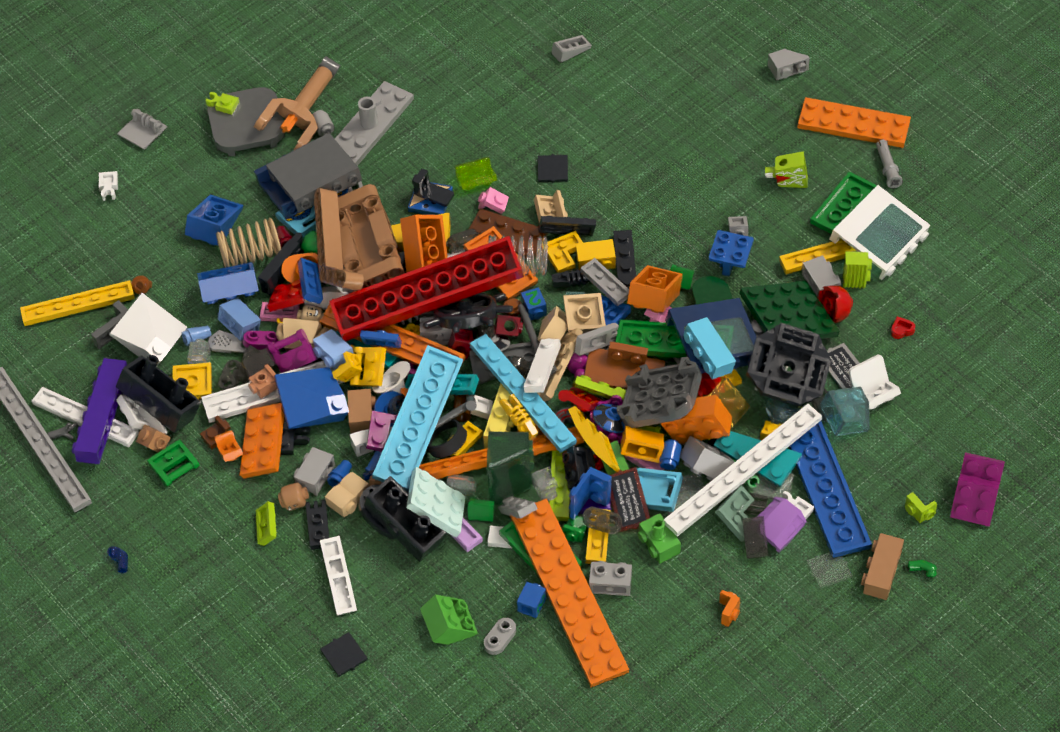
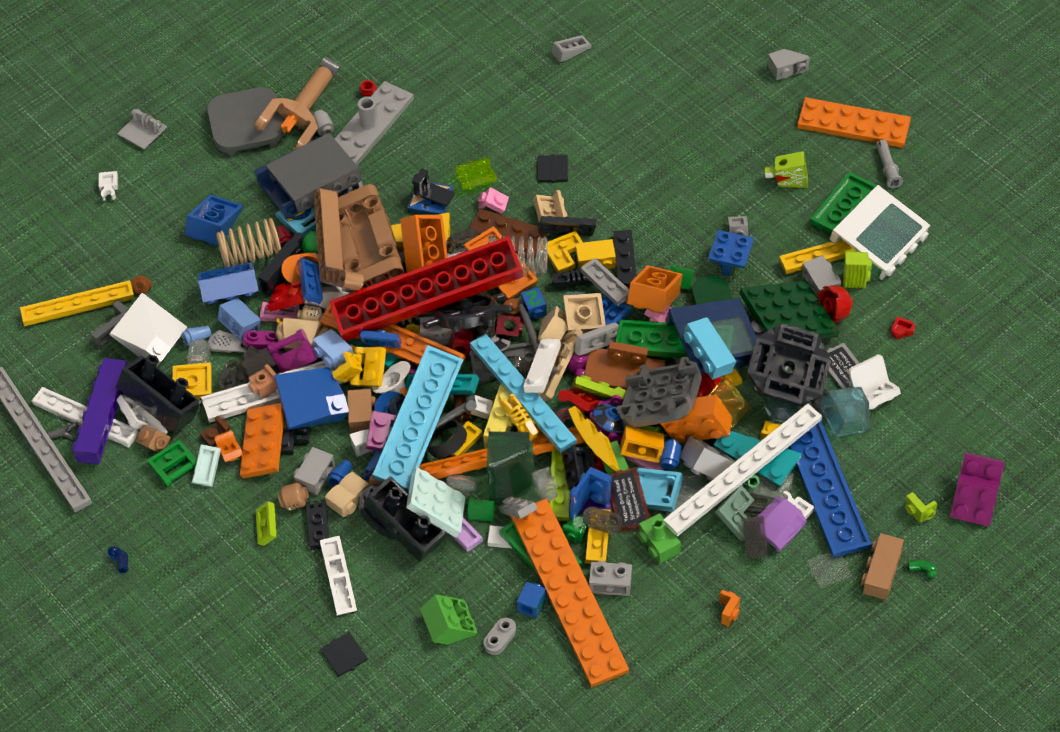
(206, 465): none -> light aqua tile
(225, 103): lime plate -> none
(367, 88): none -> red plate

